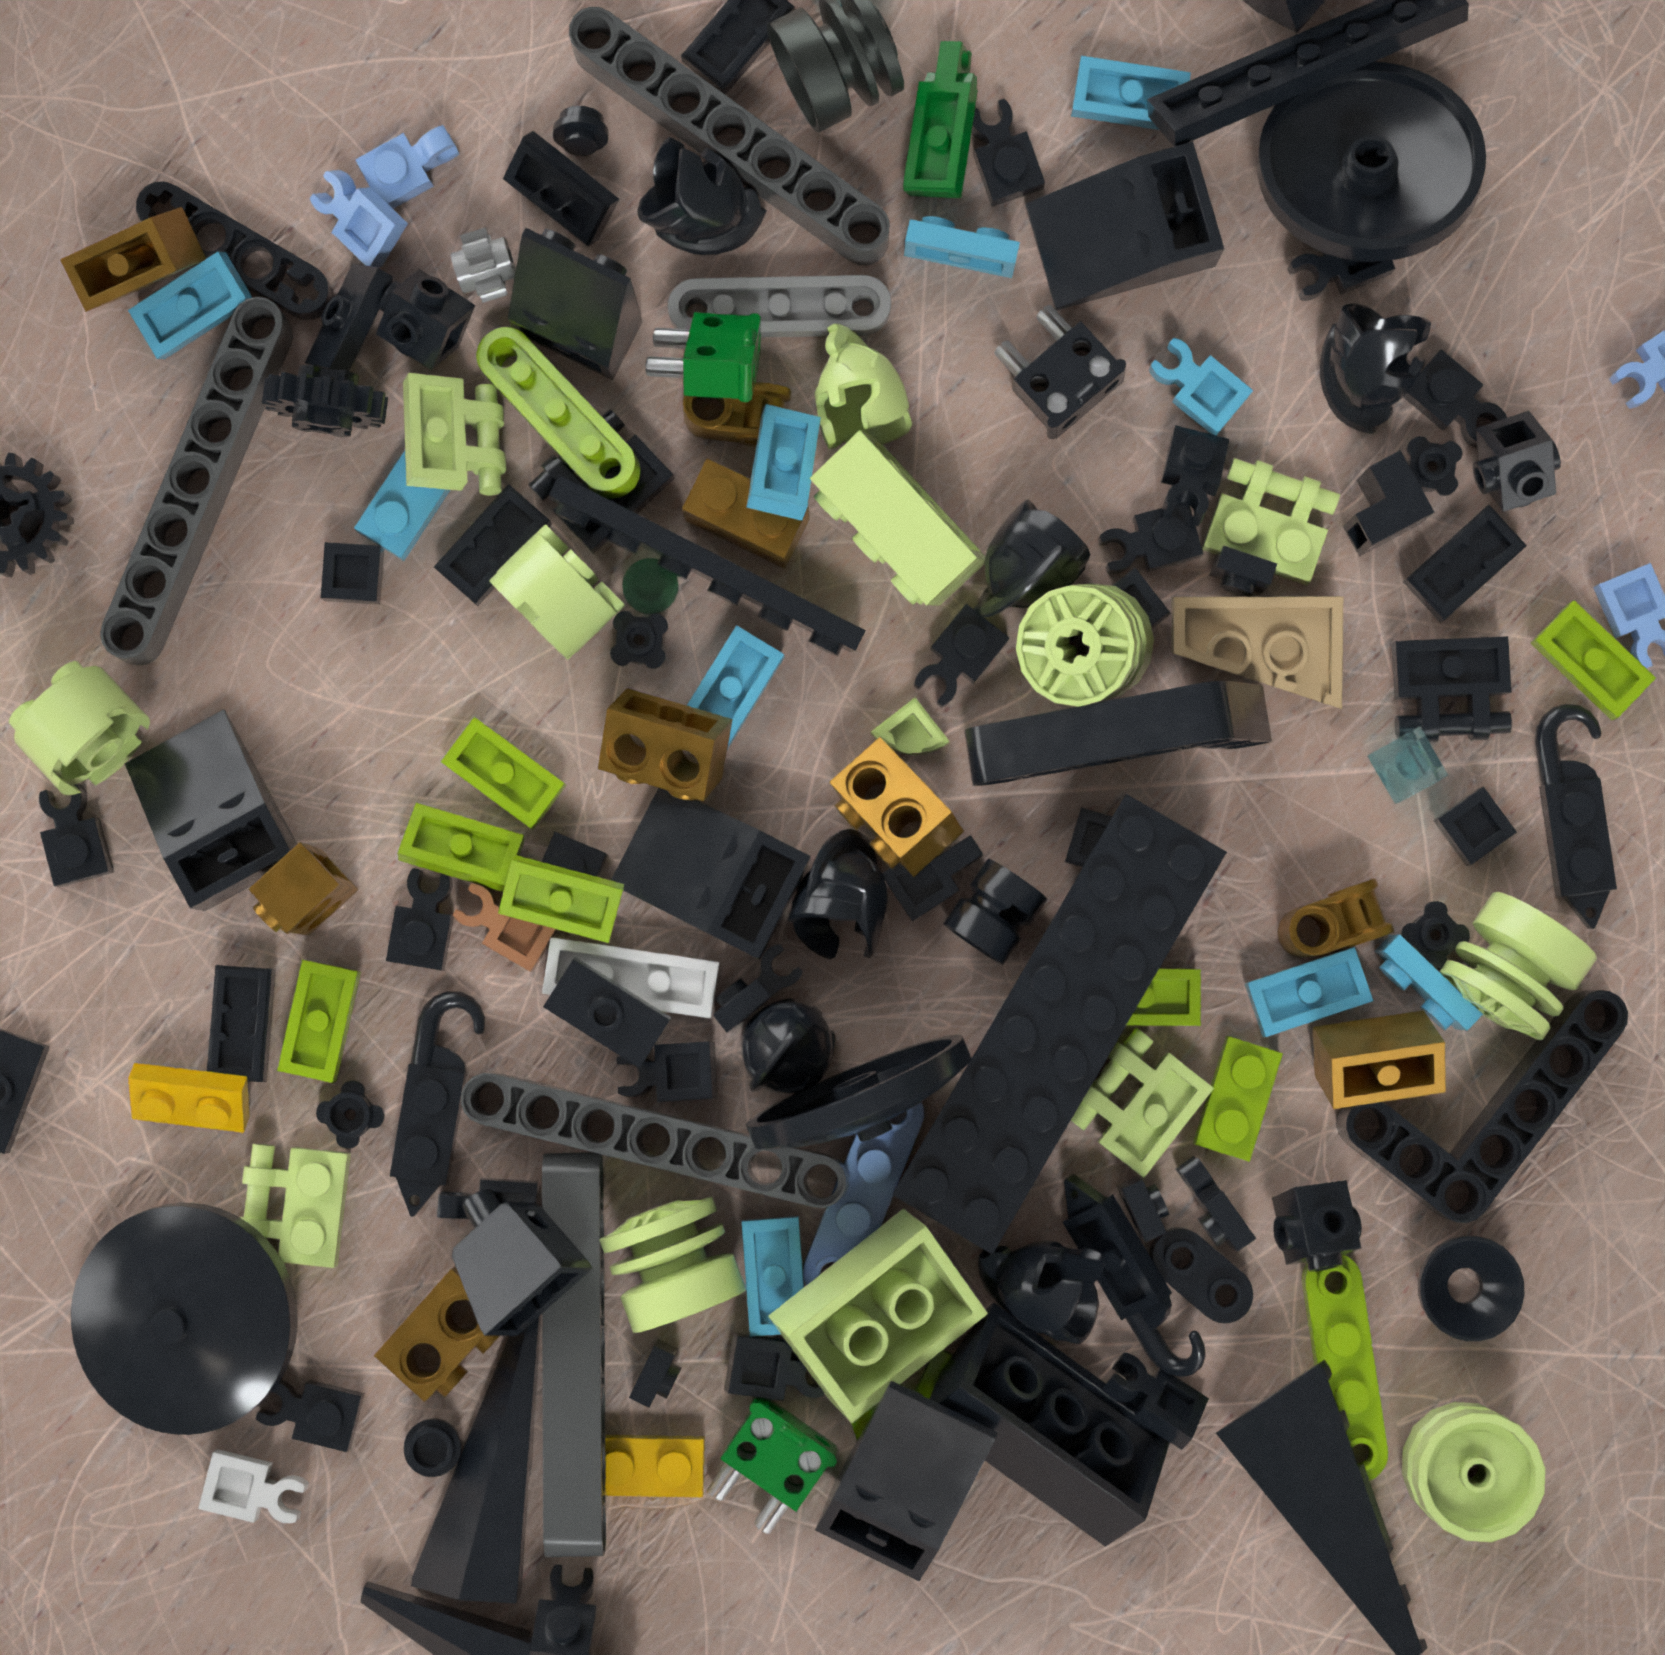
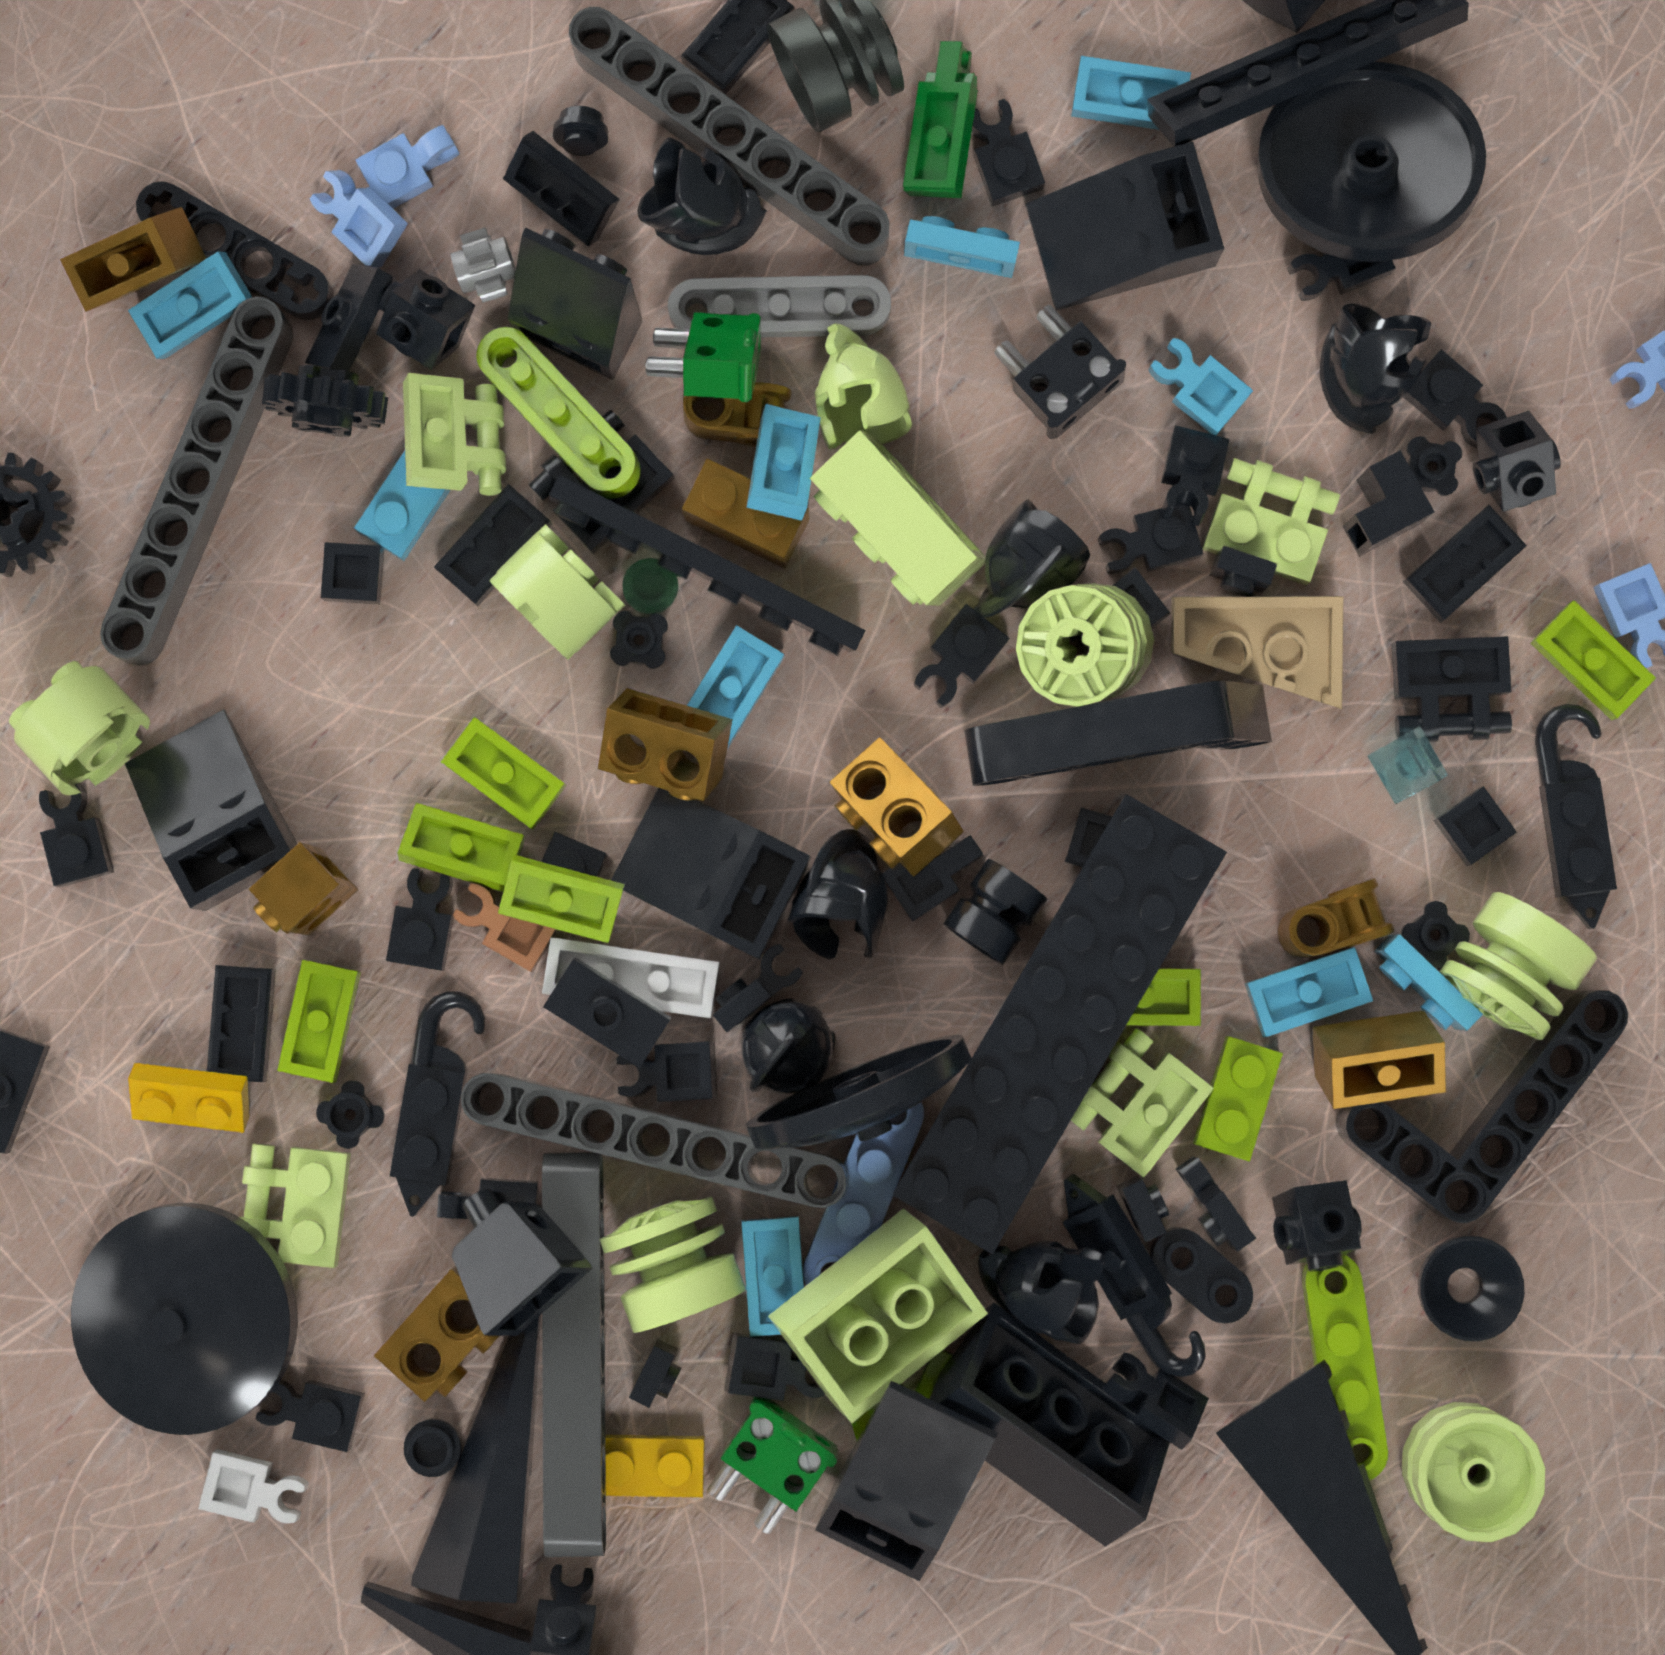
(911, 731): yellowish green tile -> none

